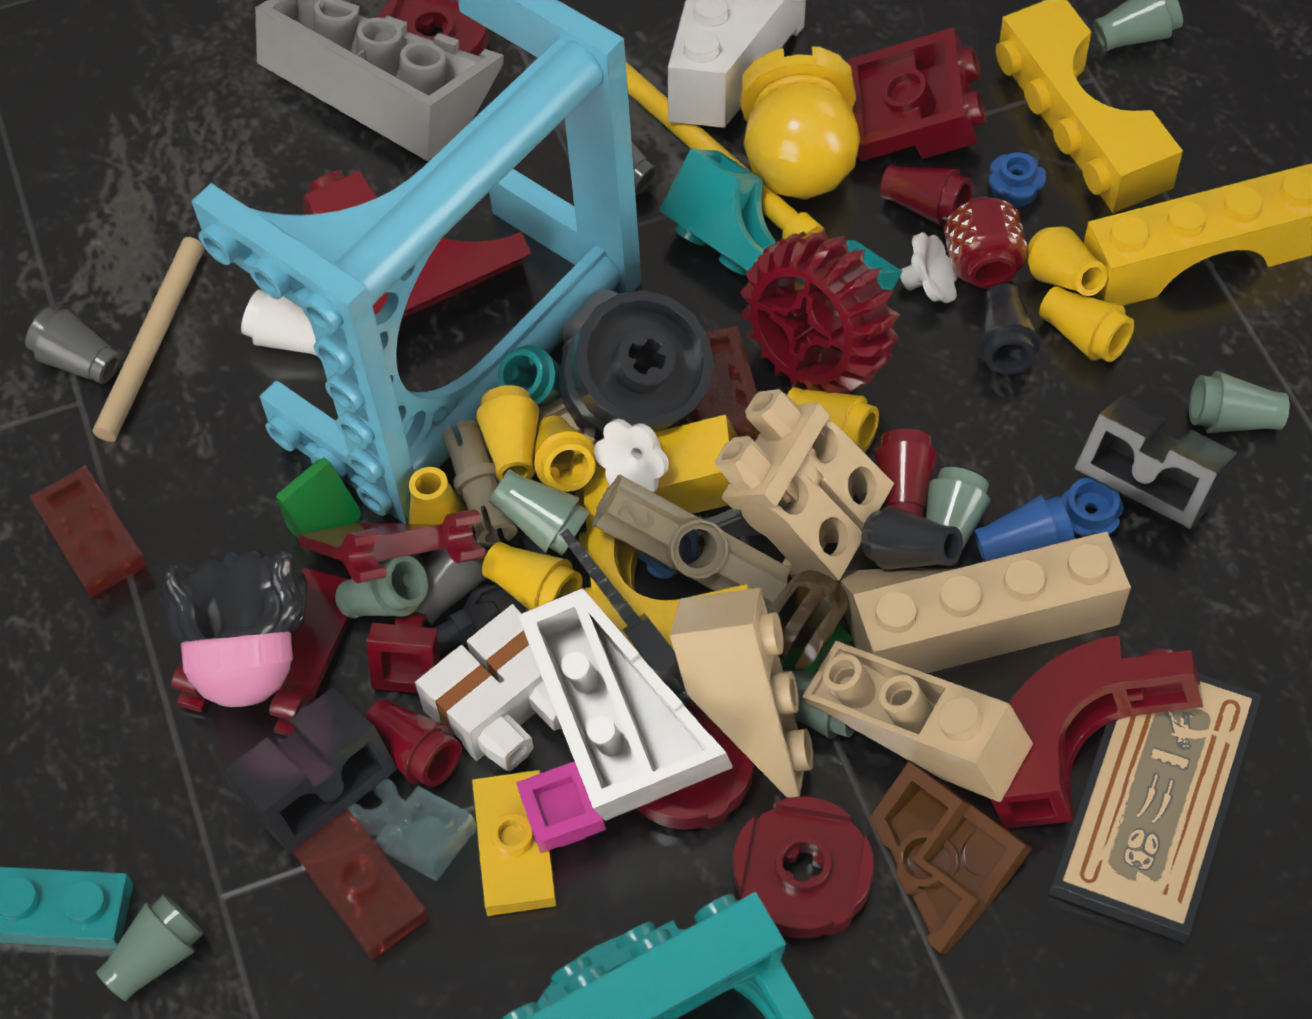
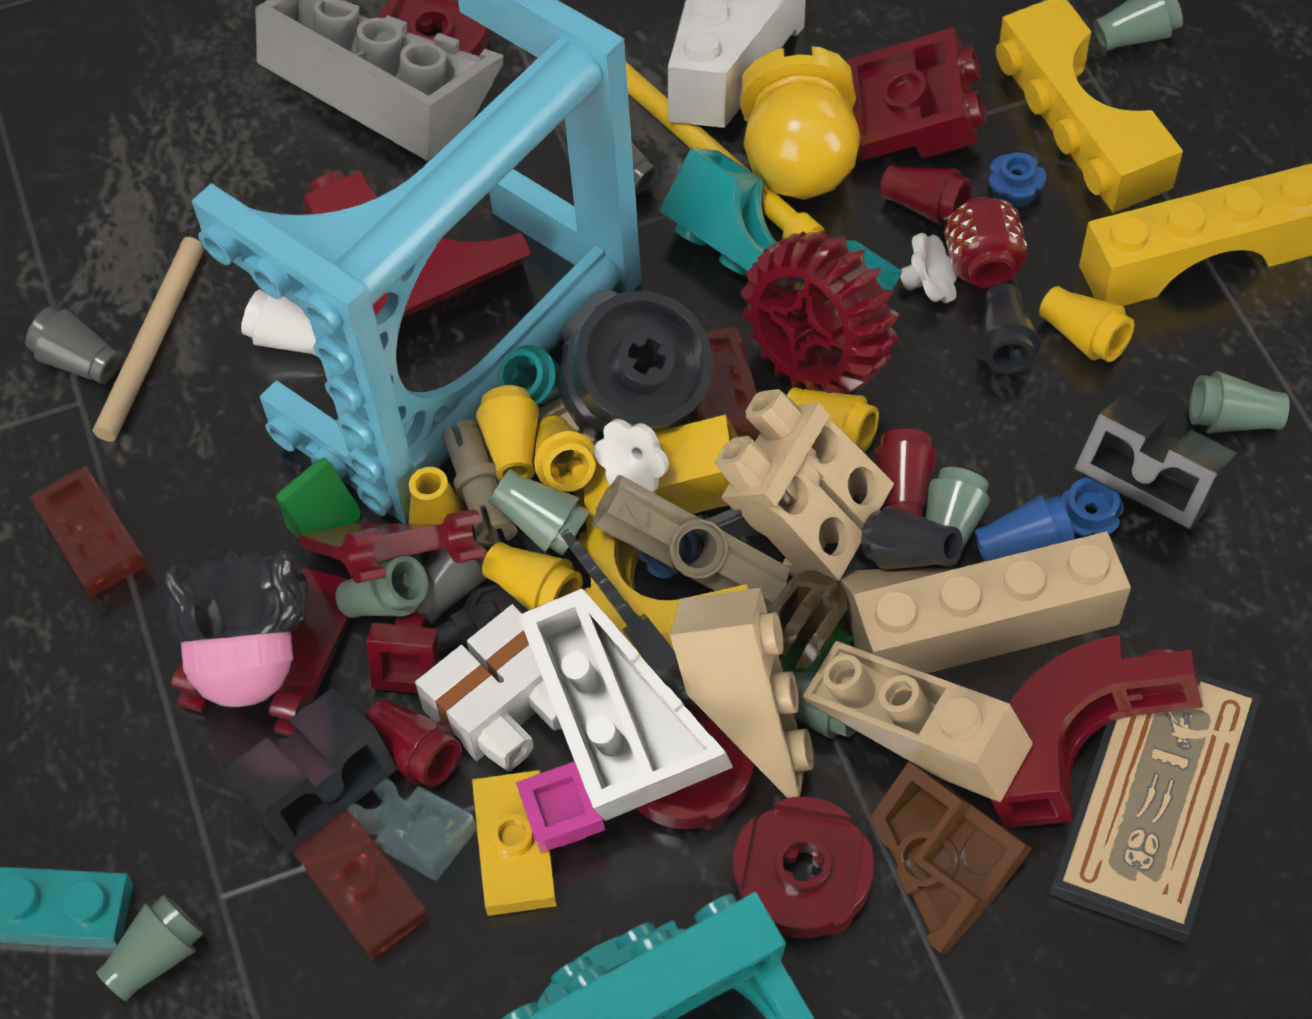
(1063, 260): yellow cone -> none

